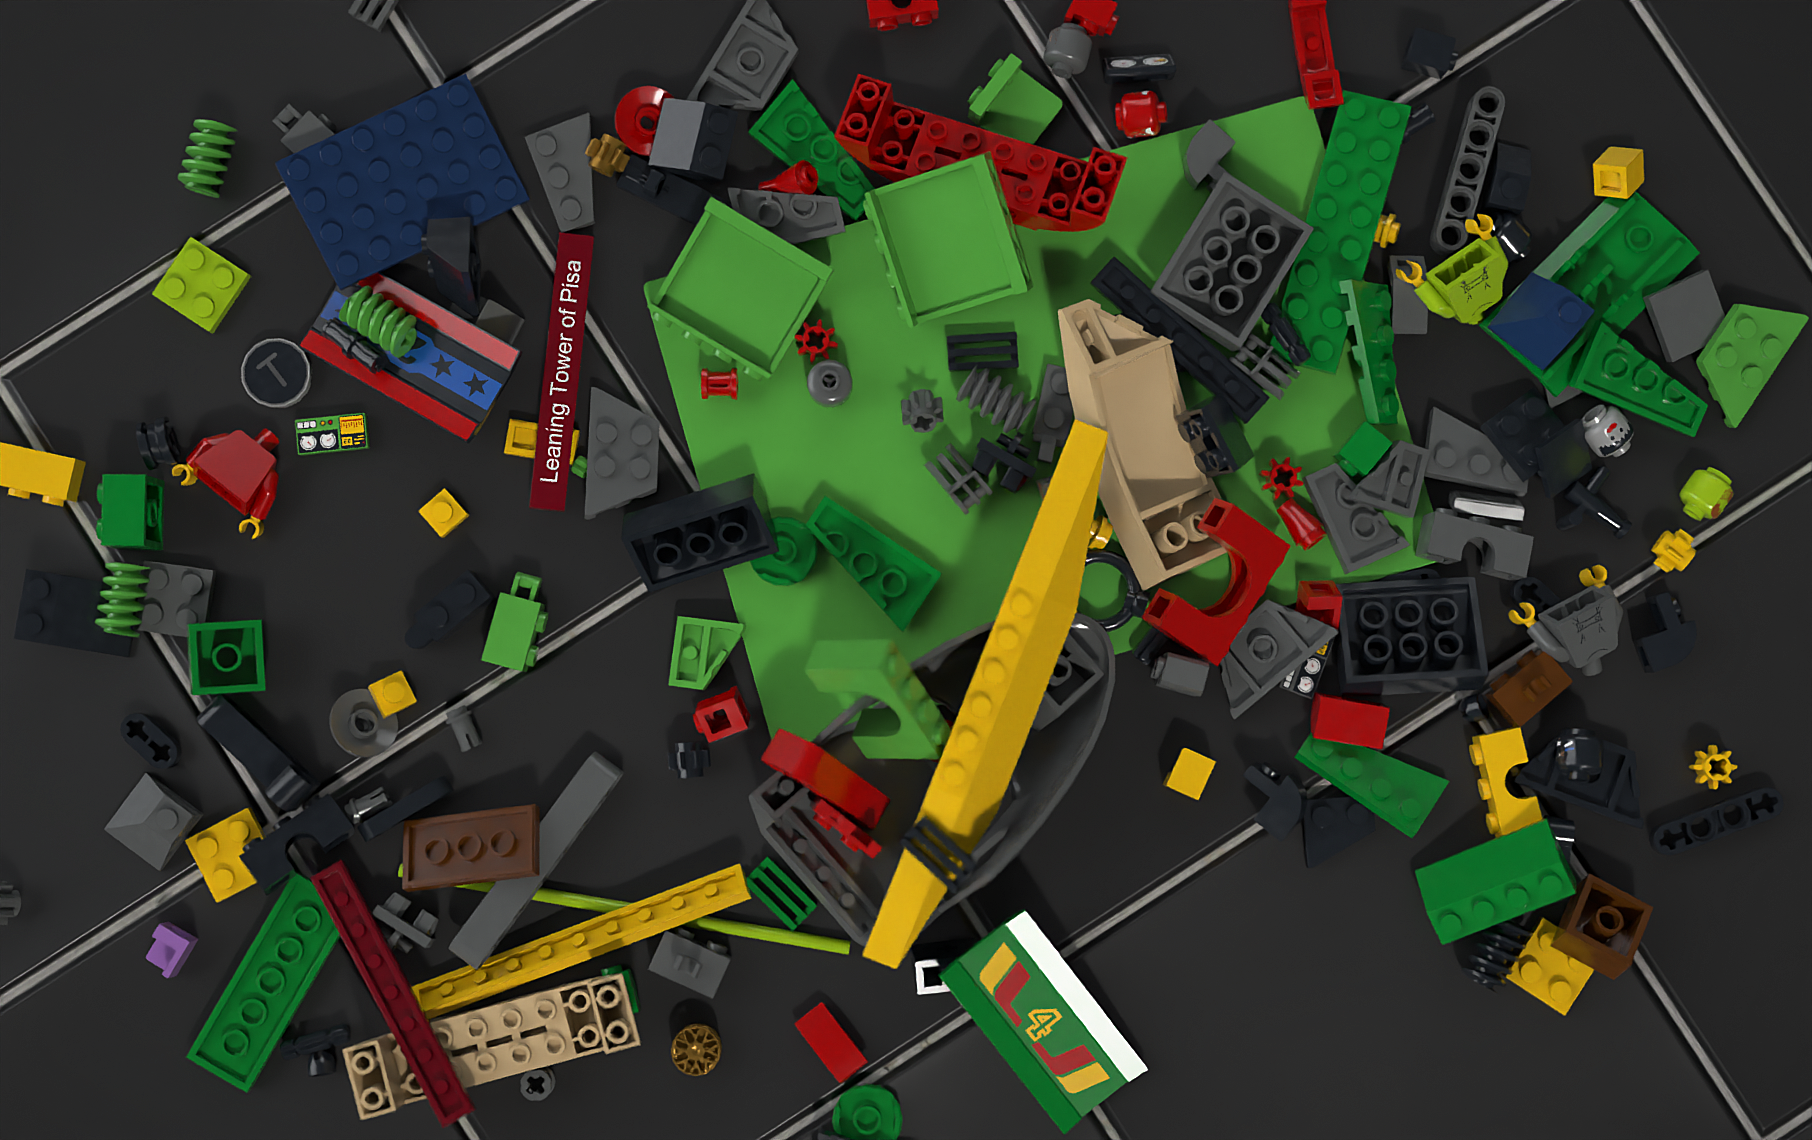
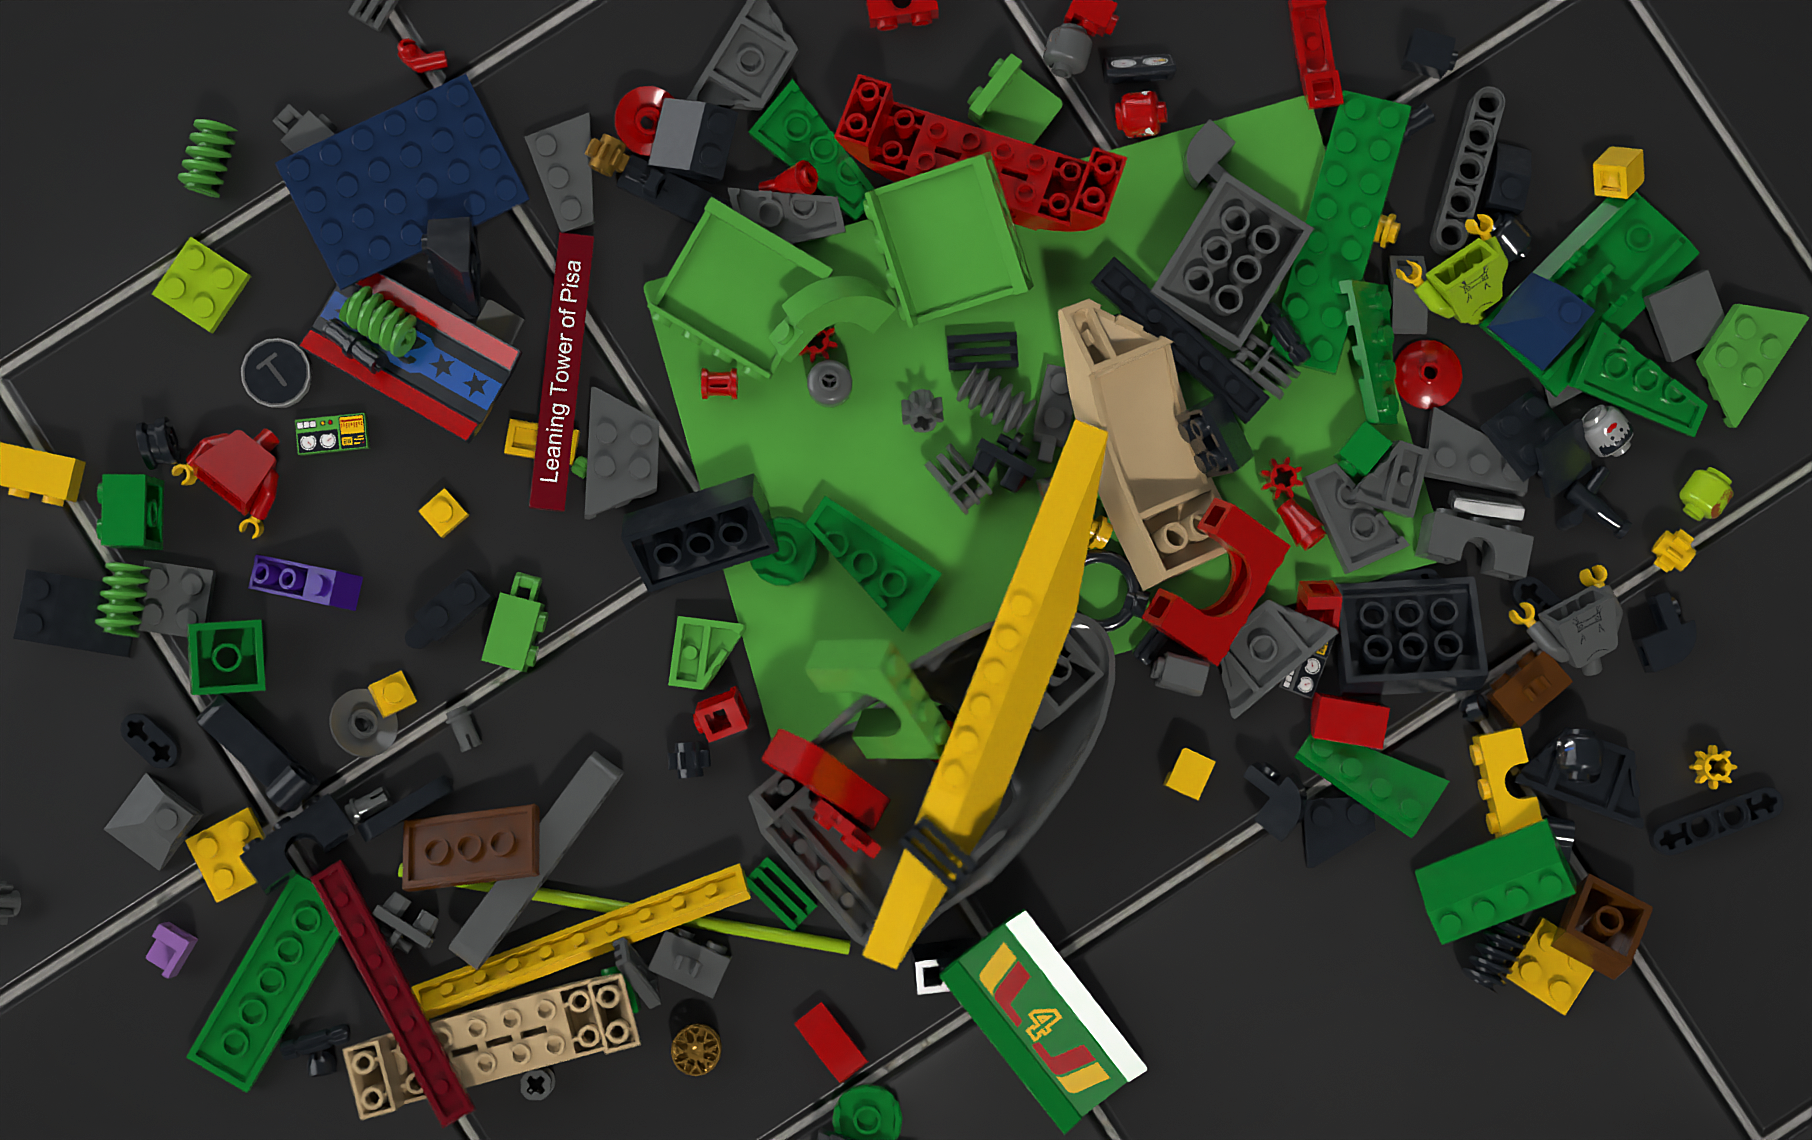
(305, 582): none -> dark purple slope
(418, 59): none -> red arm
(637, 972): none -> dark grey tile
(828, 303): none -> bright green arch
(1415, 386): none -> red dish

